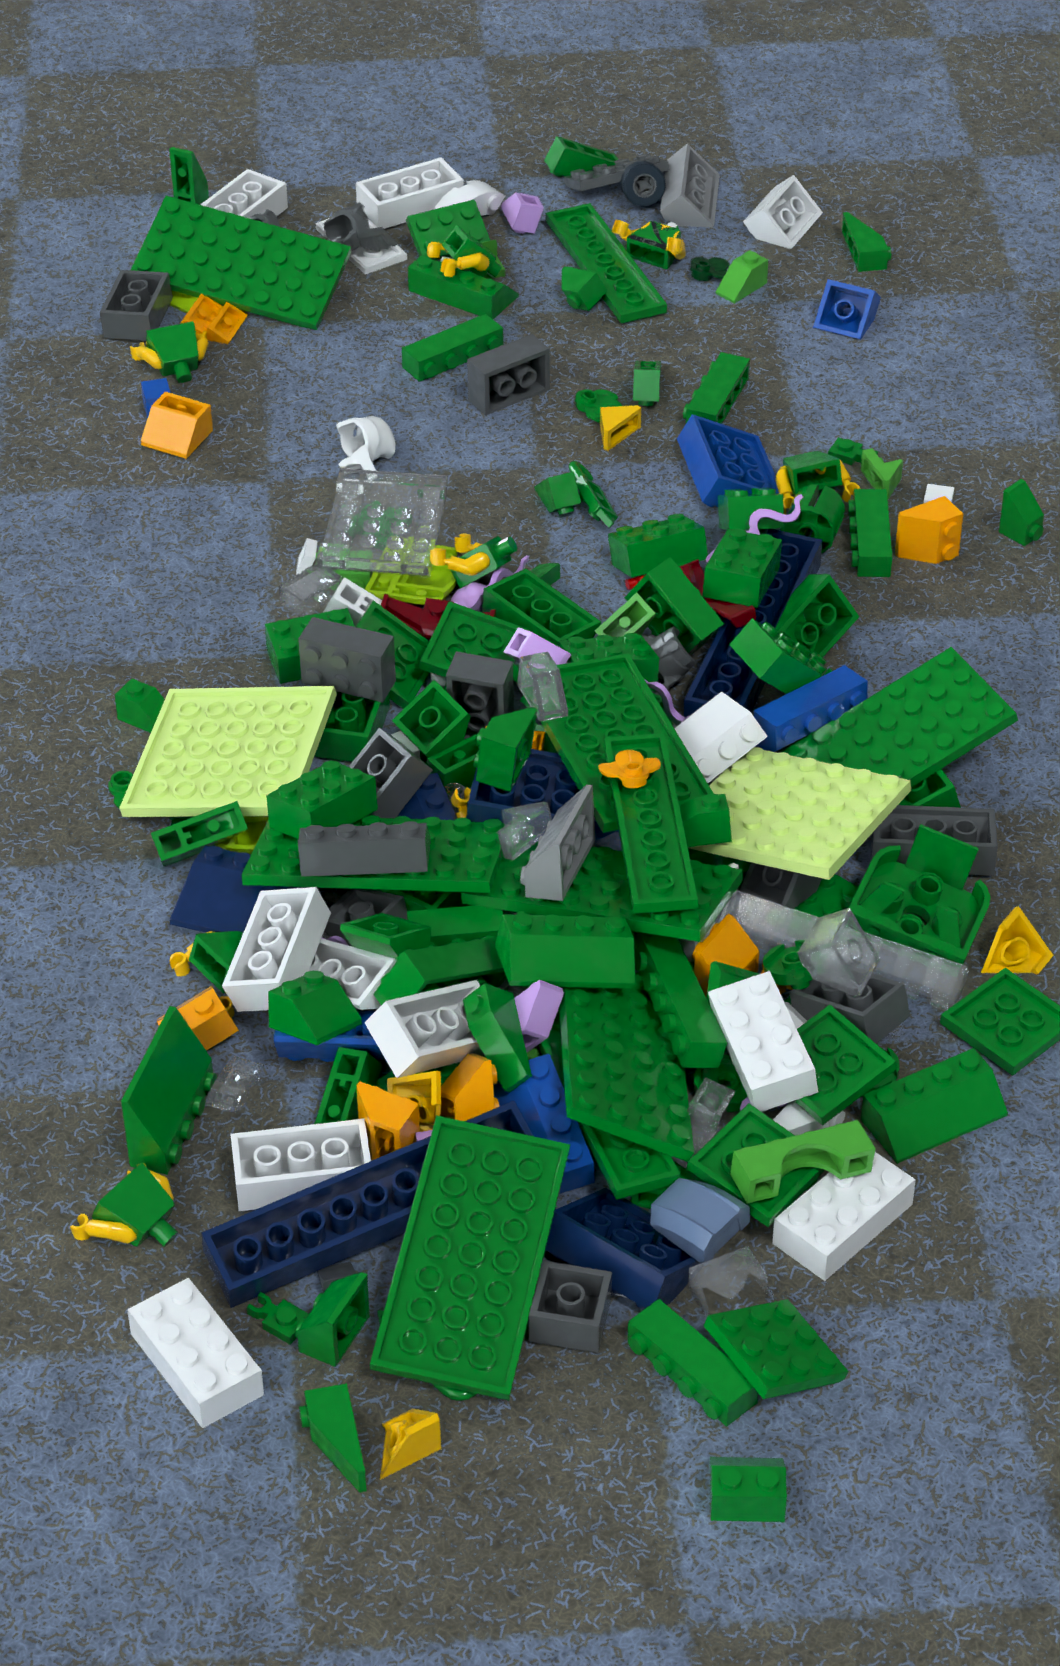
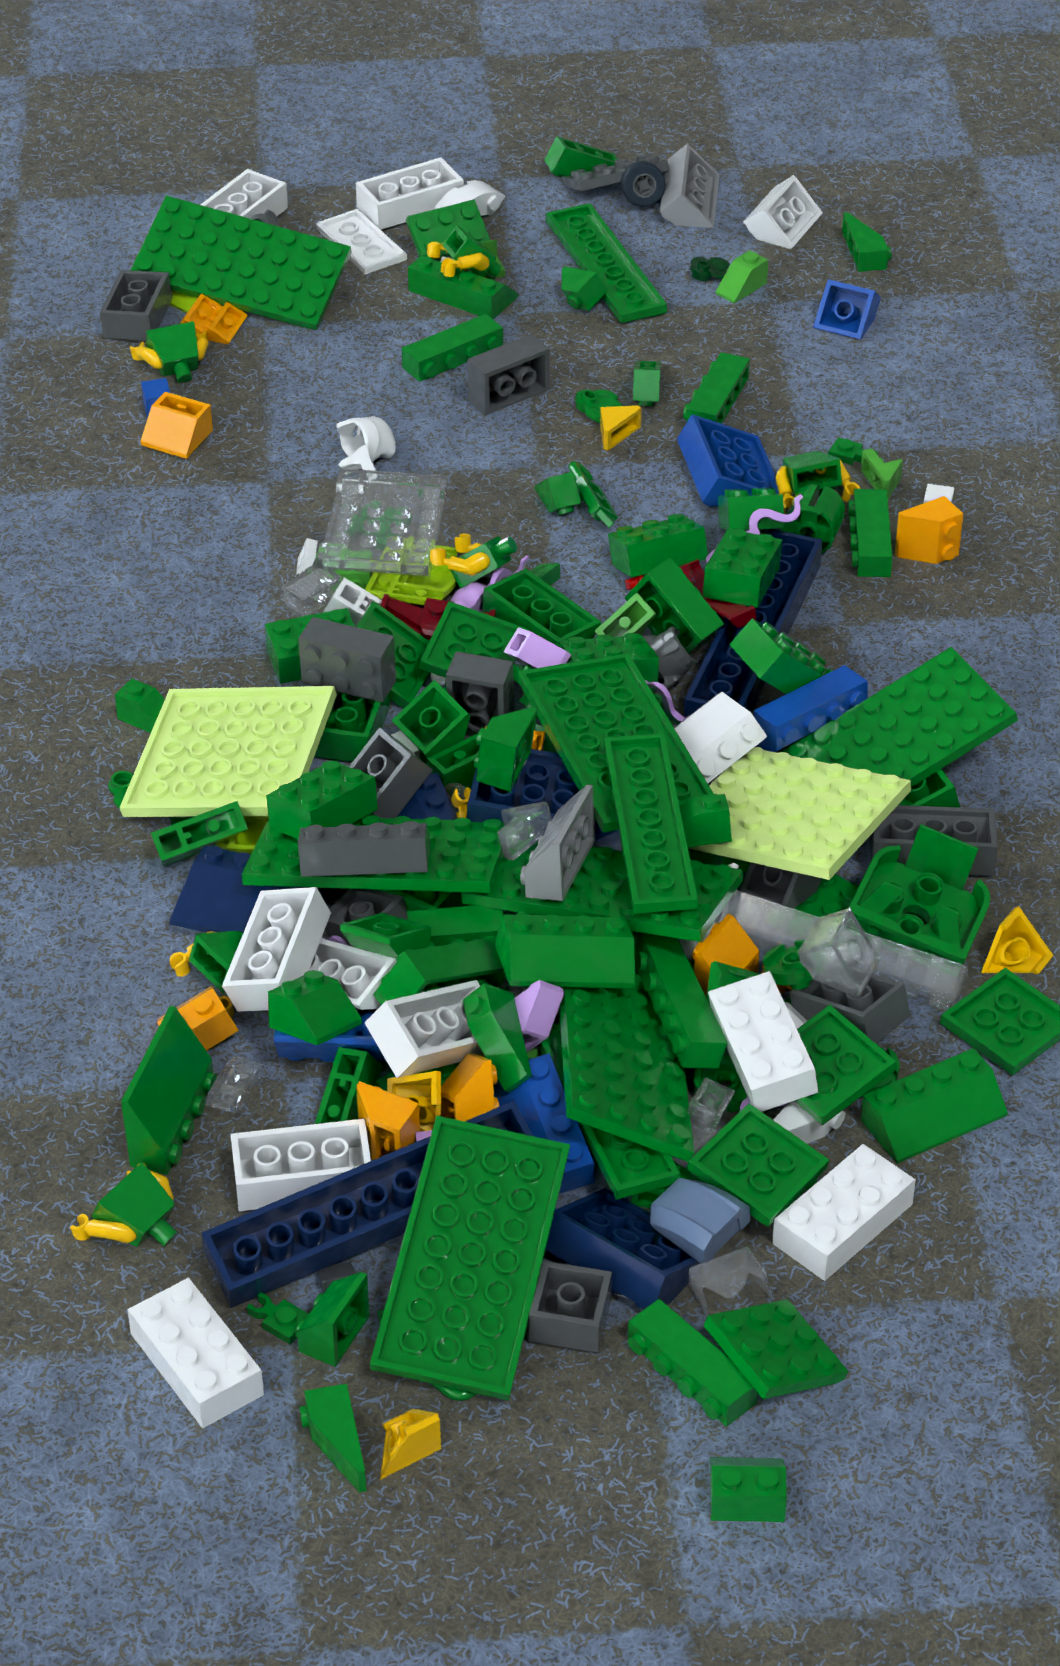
(187, 176): green slope -> none
(352, 228): dark grey helmet -> none
(522, 212): lavender slope -> none
(542, 686): clear slope -> none
(630, 768): light orange plate -> none
(653, 242): torso -> none
(817, 614): green slope -> none
(837, 1149): bright green arch -> none
(1021, 514): green slope -> none

